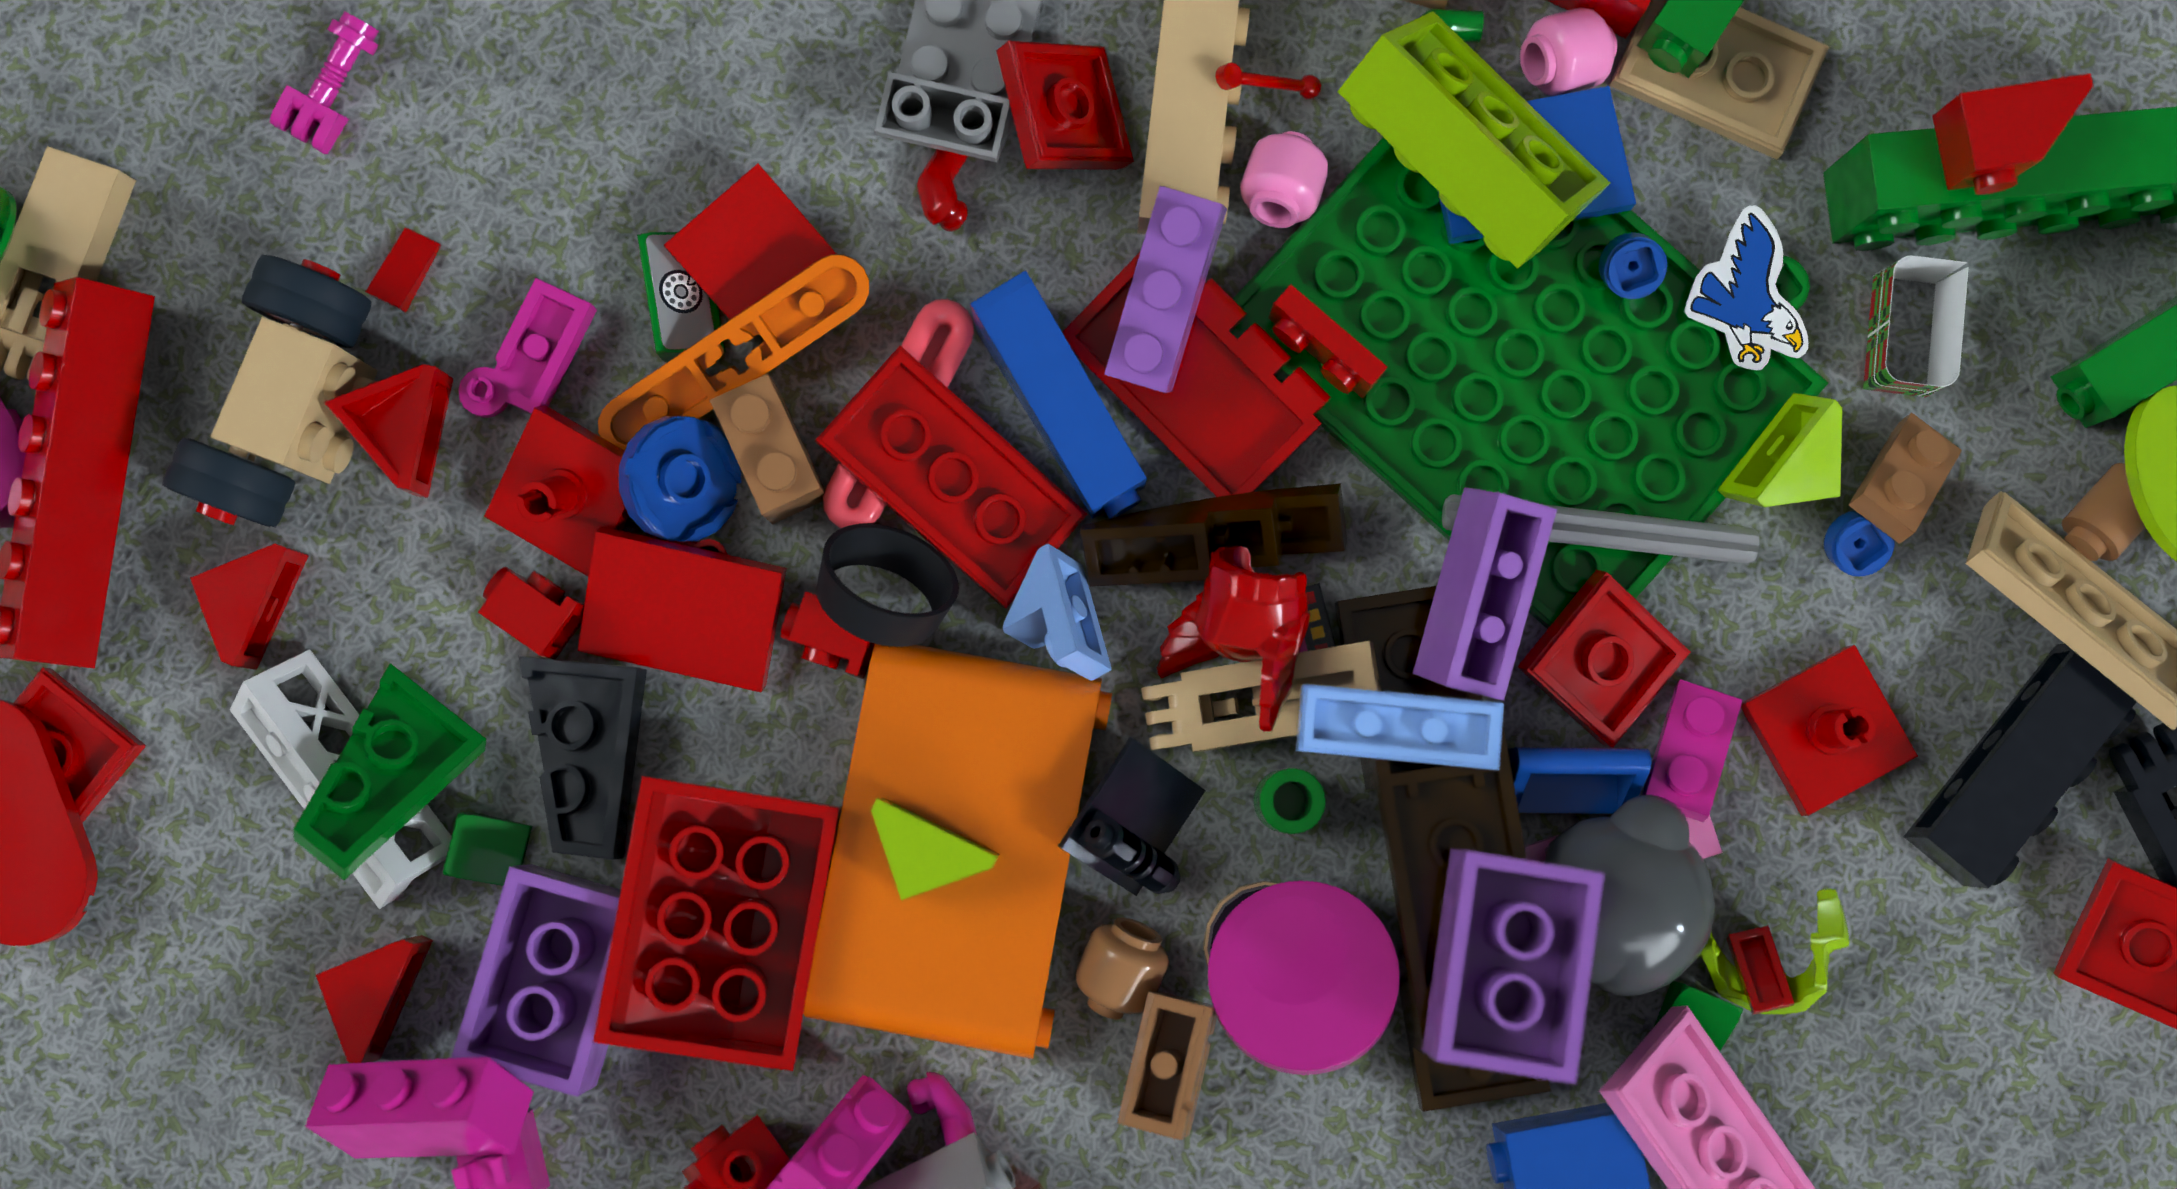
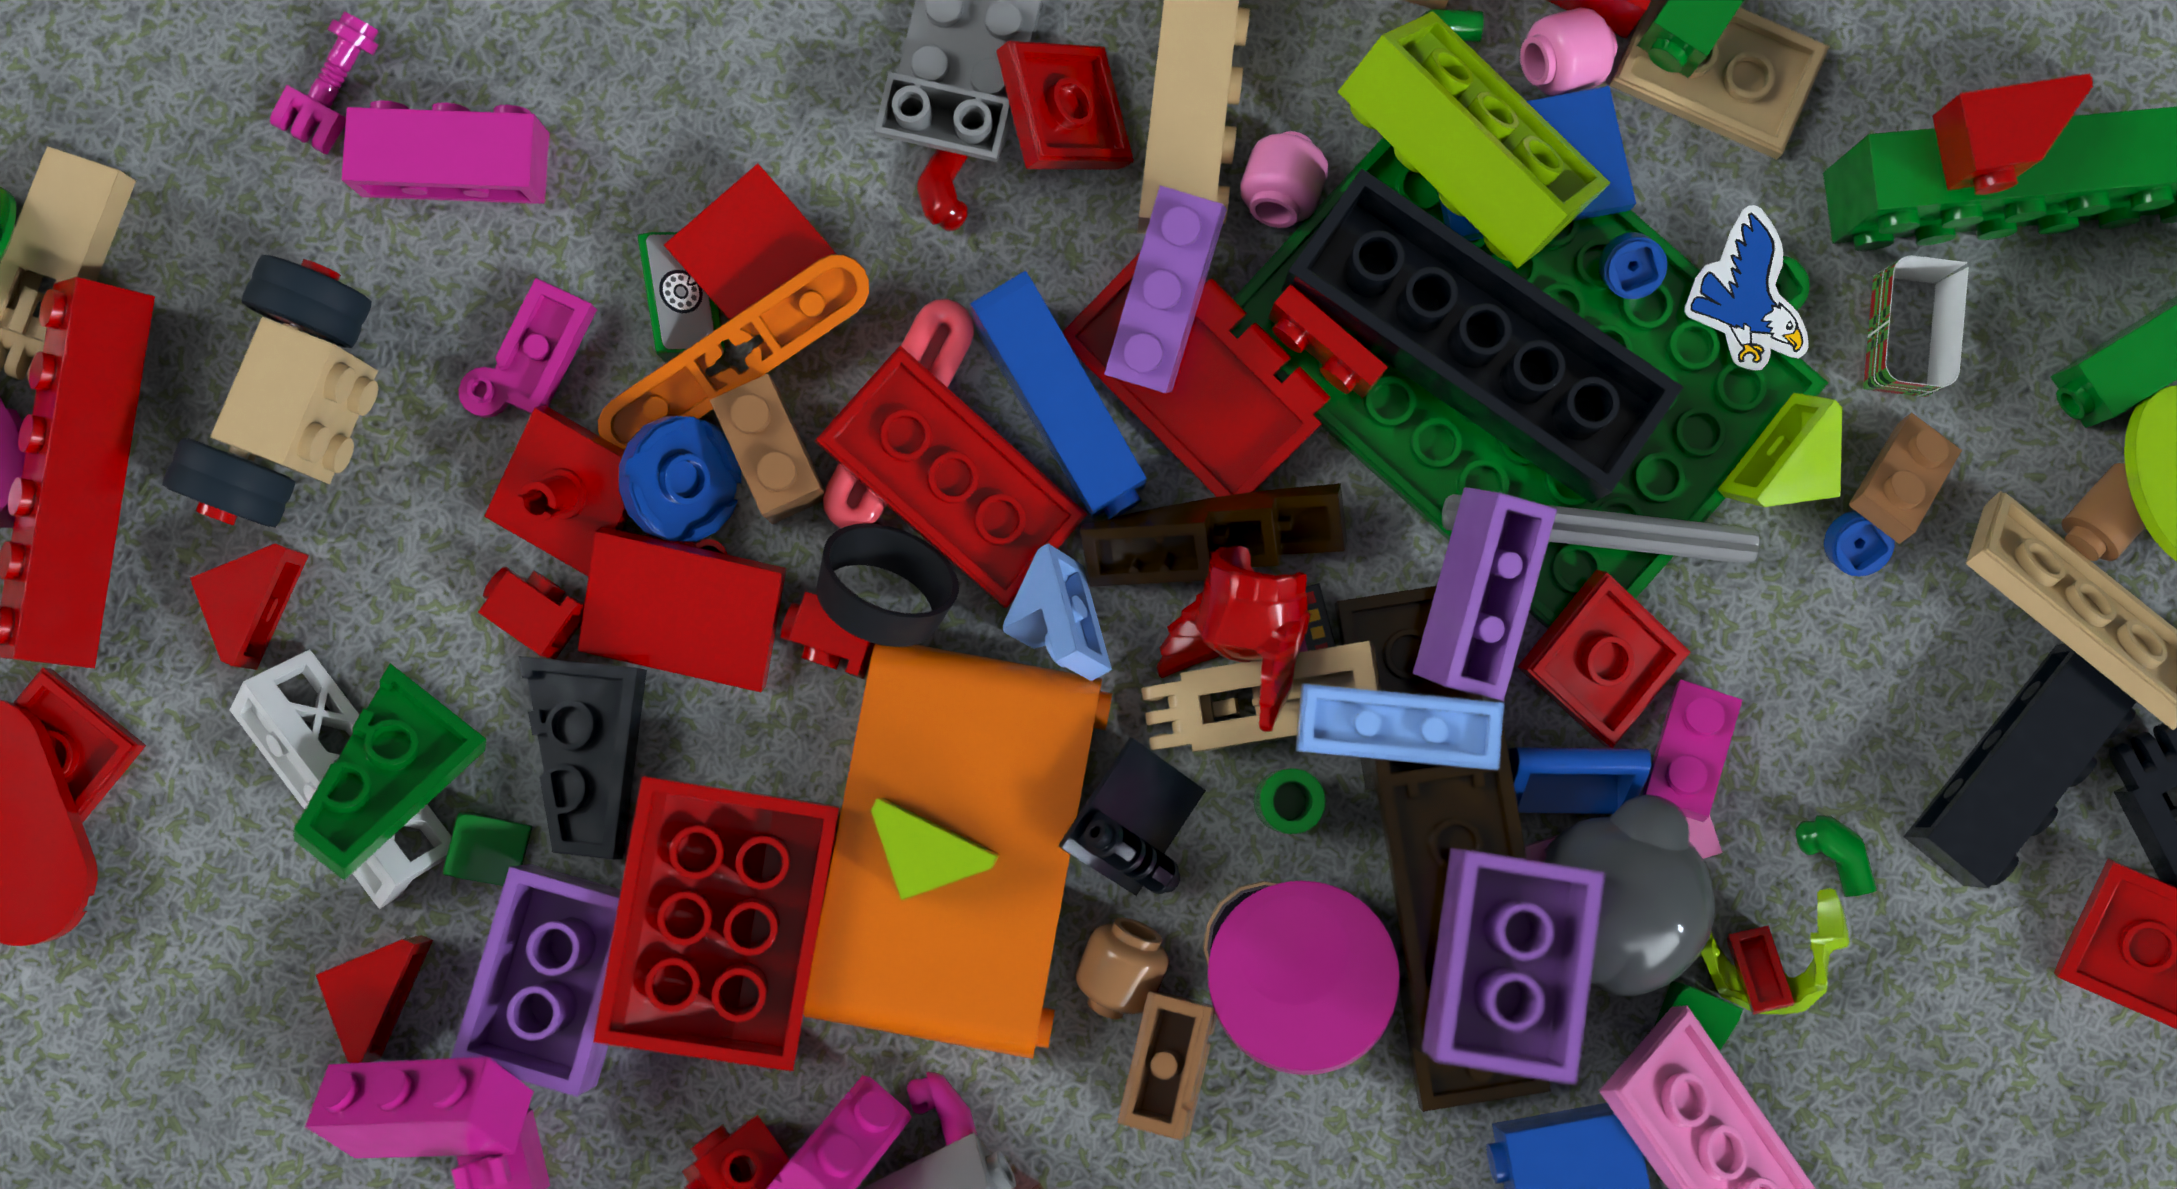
(399, 423): red slope -> none
(403, 270): red piece -> none
(445, 153): none -> dark pink brick
(1230, 76): red hinge -> none
(1482, 338): none -> black brick
(1828, 730): red tile -> none
(1843, 847): none -> green arm

